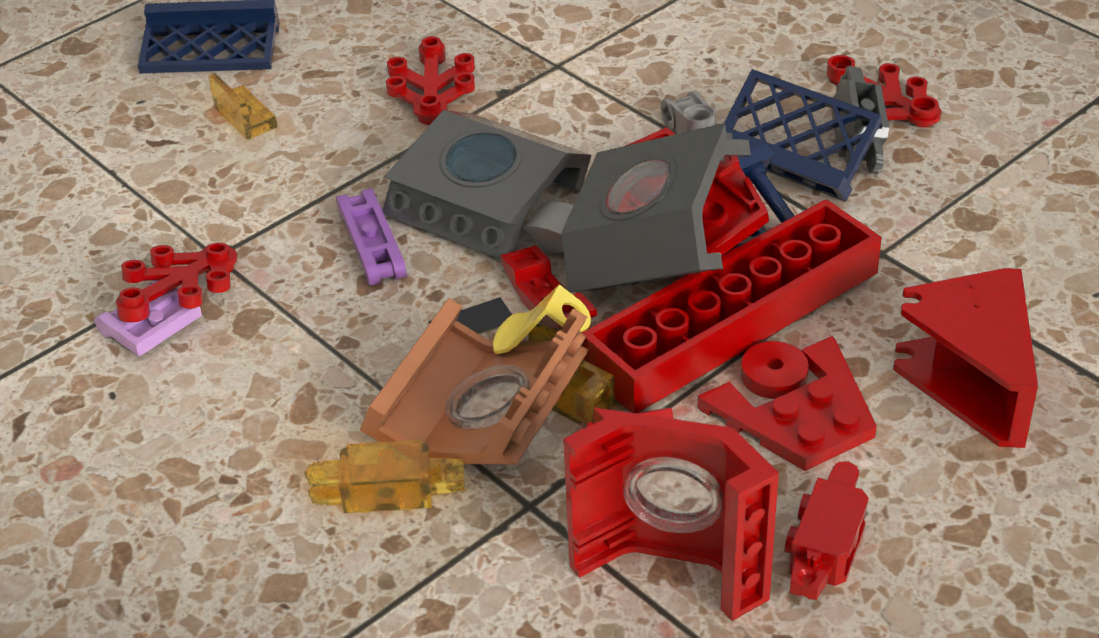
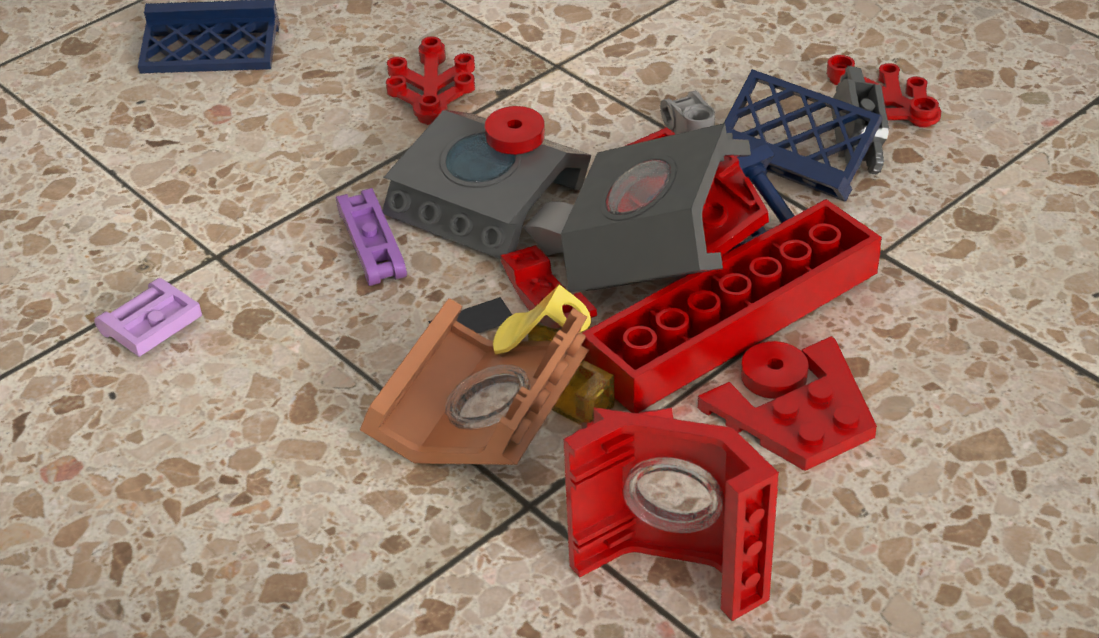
(215, 260): red plant -> none
(241, 108): clear yellow panel -> none
(384, 477): clear yellow hinge -> none
(515, 130): none -> red piece
(828, 532): red hinge -> none
(977, 352): red ladder -> none

